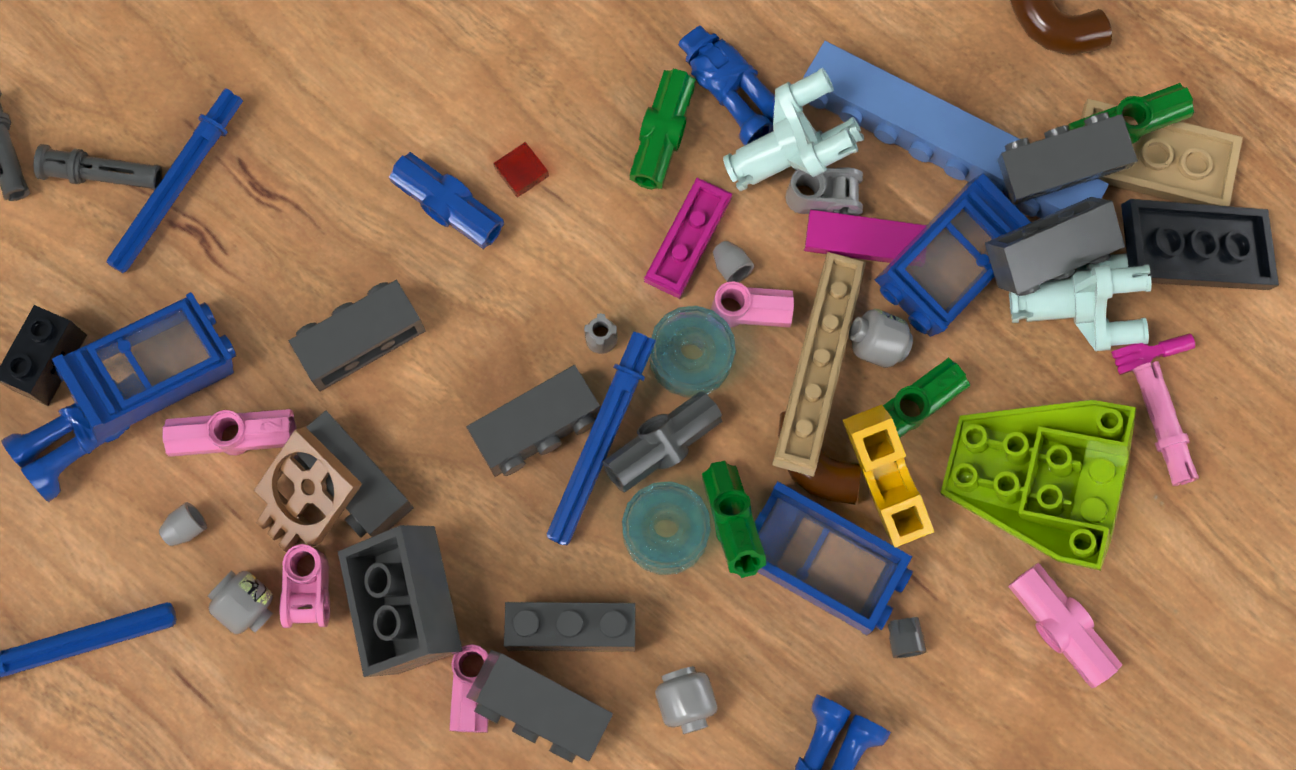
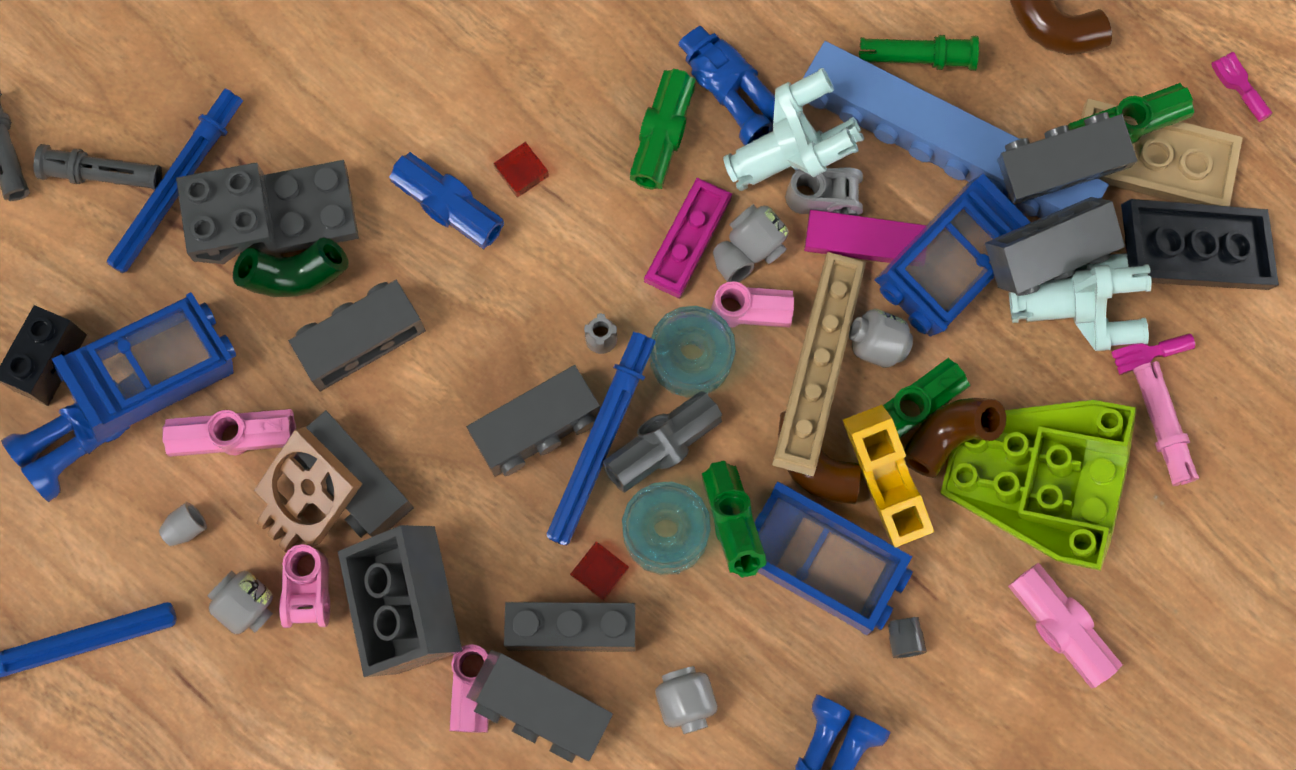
(270, 212): none -> dark grey piece
(293, 274): none -> dark green cylinder
(599, 571): none -> clear red tile
(759, 234): none -> light grey head
(939, 52): none -> green pin
(951, 427): none -> reddish brown cylinder
(1235, 77): none -> dark pink piece

